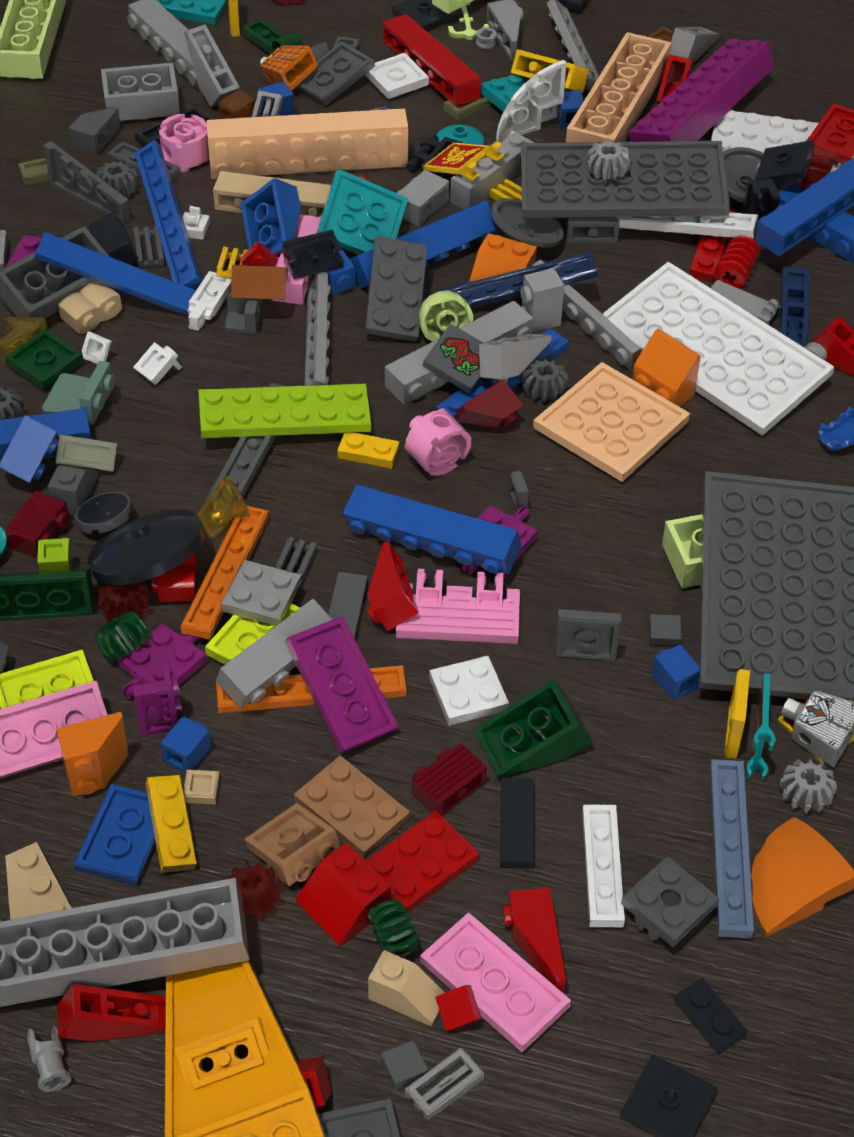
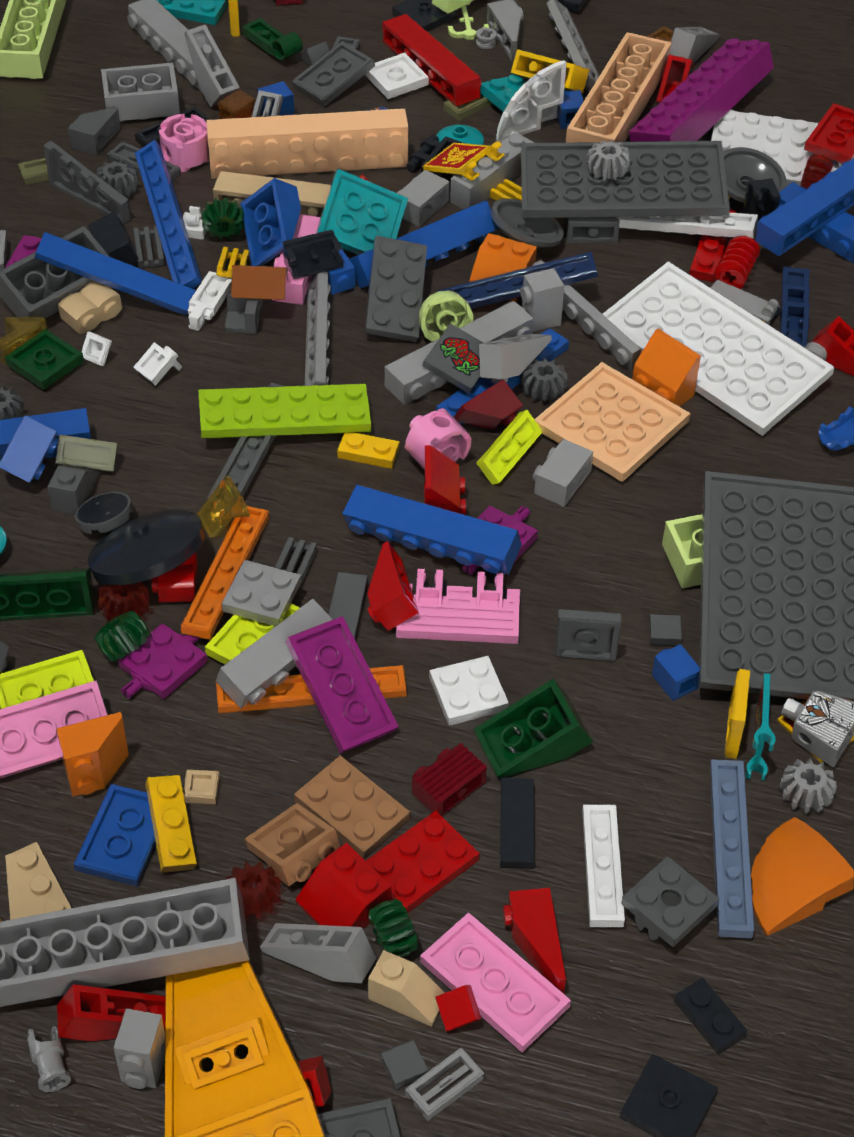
(37, 520): dark red brick -> none
(54, 554): lime panel -> none
(80, 392): sand green bracket -> none
(140, 1048): none -> light grey brick
(156, 704): magenta bracket -> none
(186, 745): blue brick -> none
(222, 218): none -> dark green gear
(259, 256): red plate -> none
(289, 65): orange torso -> none
(325, 950): none -> light grey slope
(443, 482): none -> red slope
(509, 447): none -> neon yellow plate
(518, 490): dark grey tile -> none
(562, 472): none -> light grey brick
(786, 162): black plate -> none

